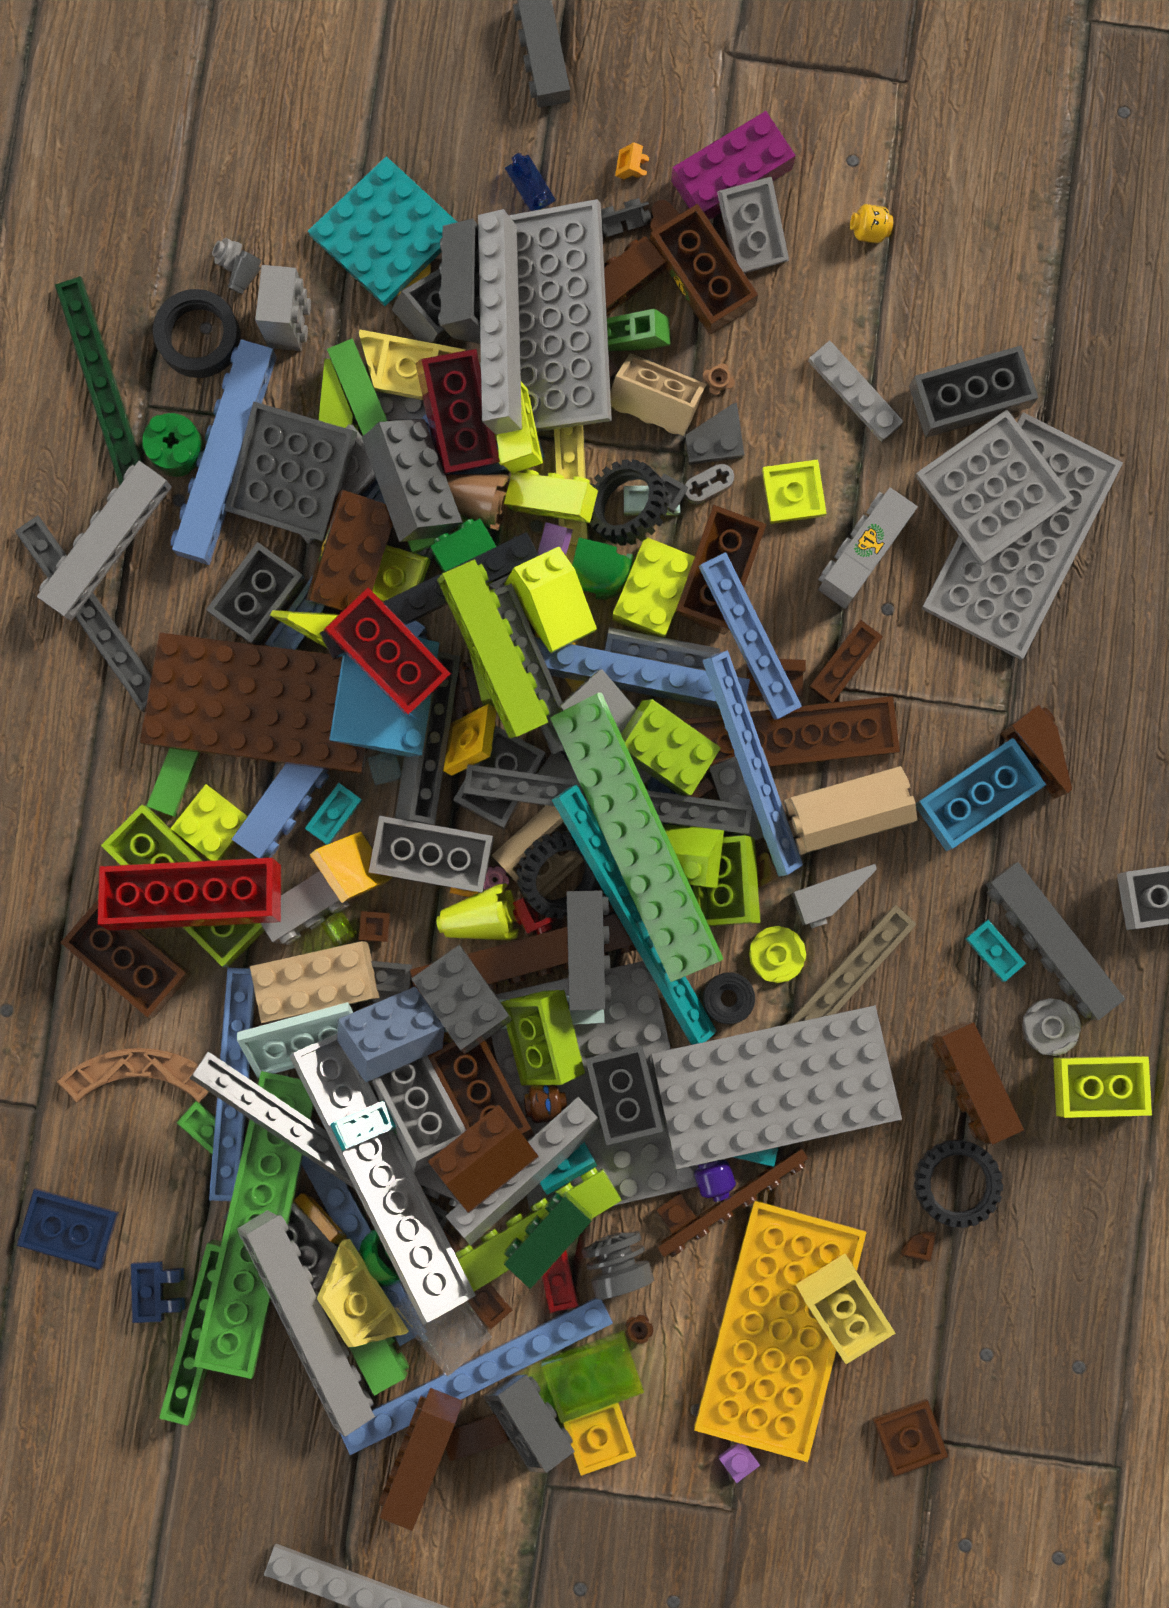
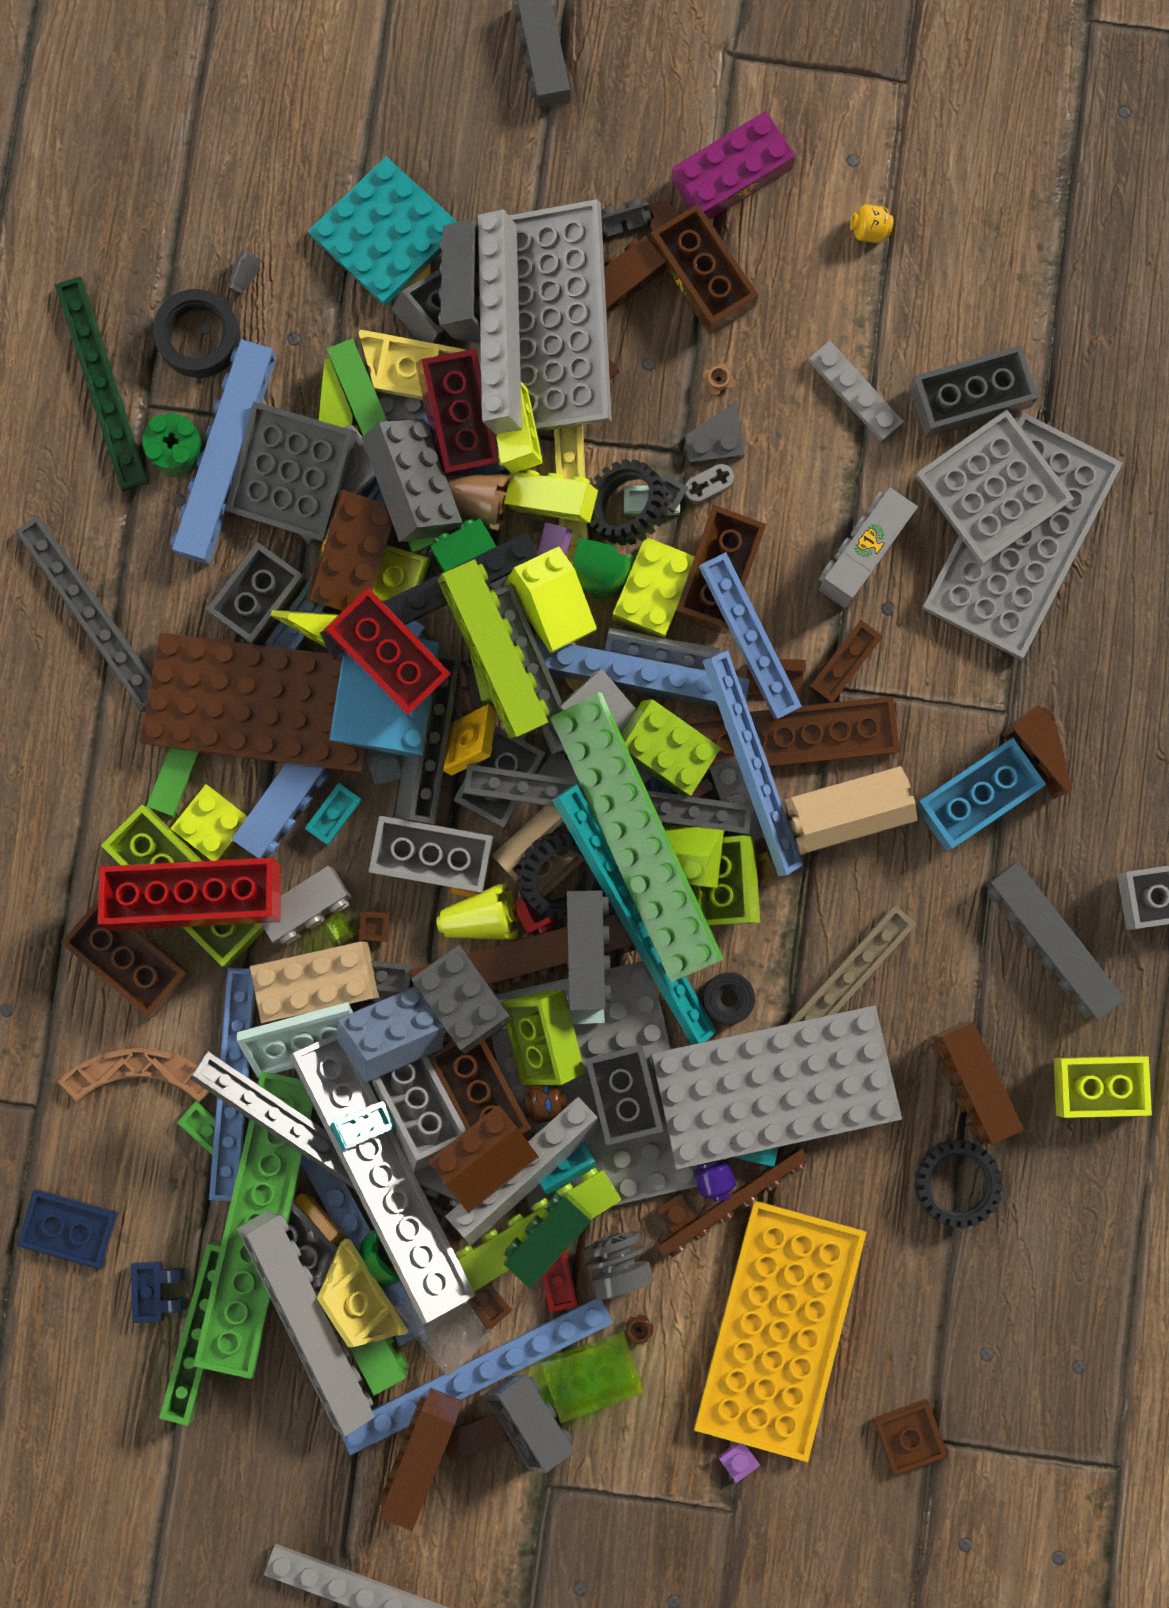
(104, 540): light grey brick -> none
(225, 253): light grey plate -> none
(282, 308): light grey brick -> none
(347, 866): yellow tile -> none
(497, 872): bright pink plate -> none
(529, 182): clear blue hinge -> none
(600, 1439): yellow plate -> none
(629, 162): light orange tile -> none
(638, 331): bright green slope -> none
(656, 394): tan slope -> none
(753, 224): light grey tile -> none
(777, 954): neon yellow tile -> none
(794, 491): neon yellow plate -> none
(827, 897): light grey slope -> none
(845, 1309): light yellow slope -> none
(919, 1246): reddish brown tile -> none
(995, 951): teal plate -> none
(1051, 1027): light grey tile -> none

